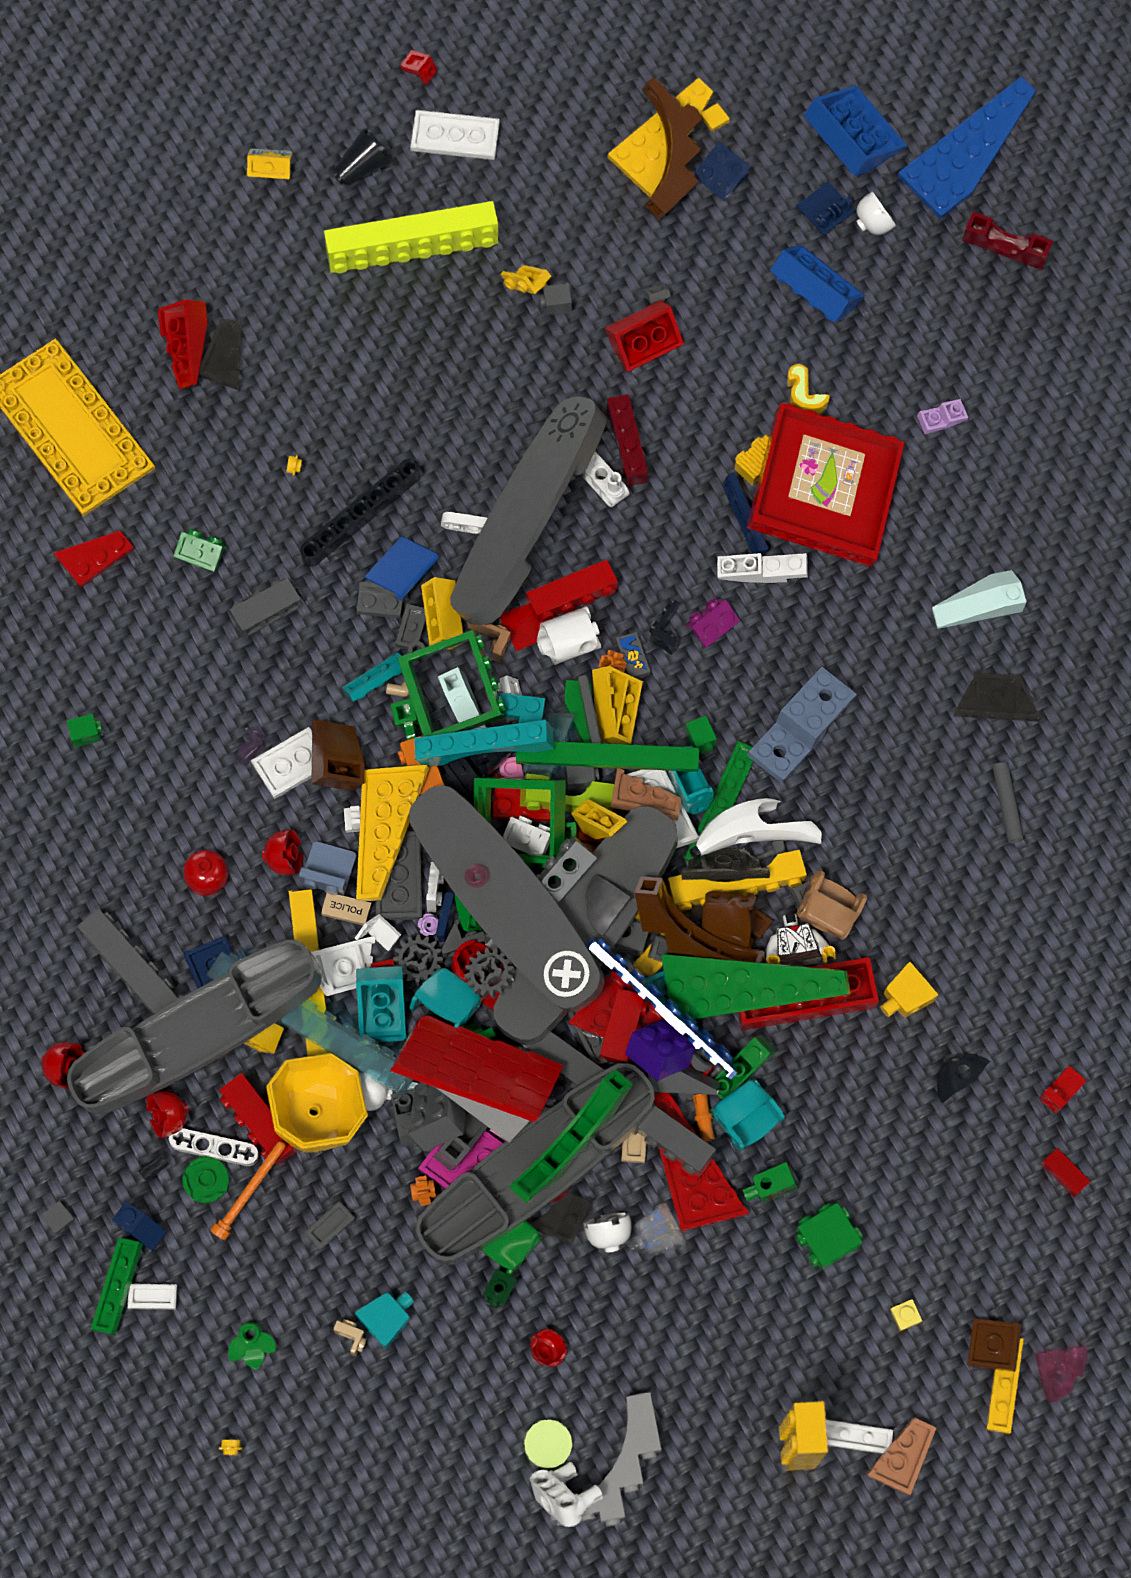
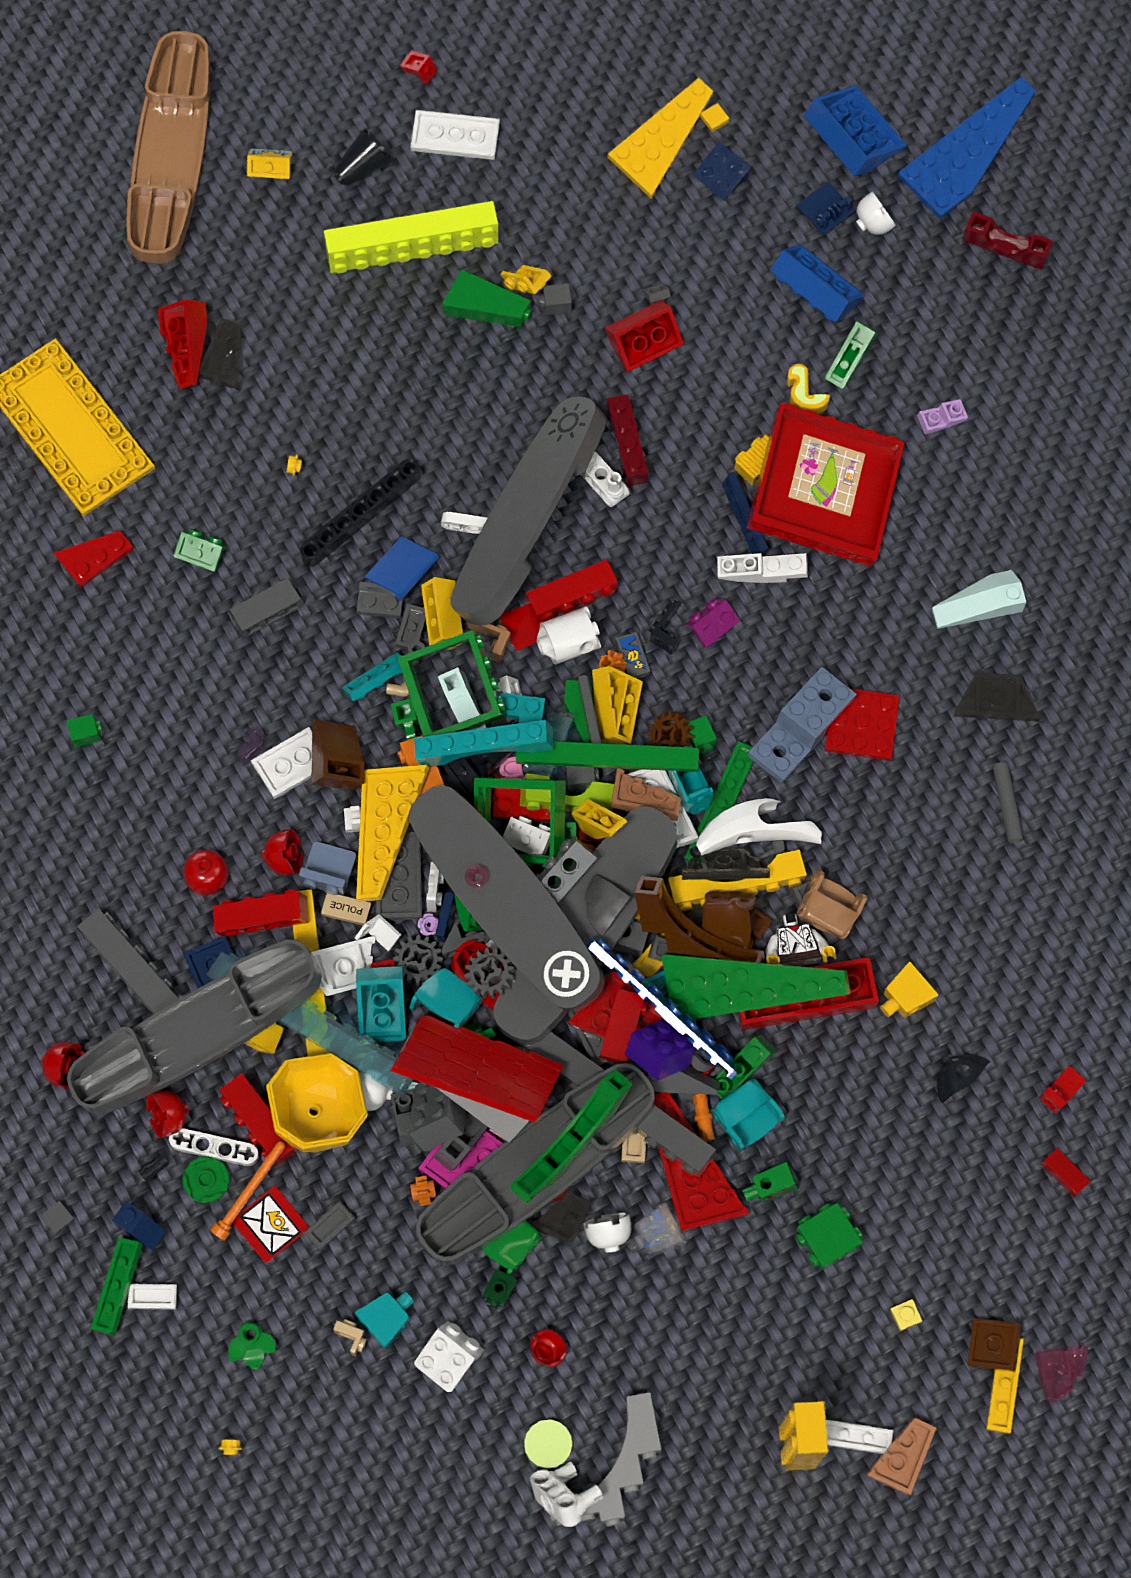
(169, 147): none -> medium nougat piece
(260, 914): none -> red brick
(270, 1224): none -> sticker
(448, 1356): none -> white bracket
(486, 302): none -> green slope
(671, 734): none -> reddish brown gear
(676, 123): reddish brown arch -> none
(851, 354): none -> slope
(865, 726): none -> red plate

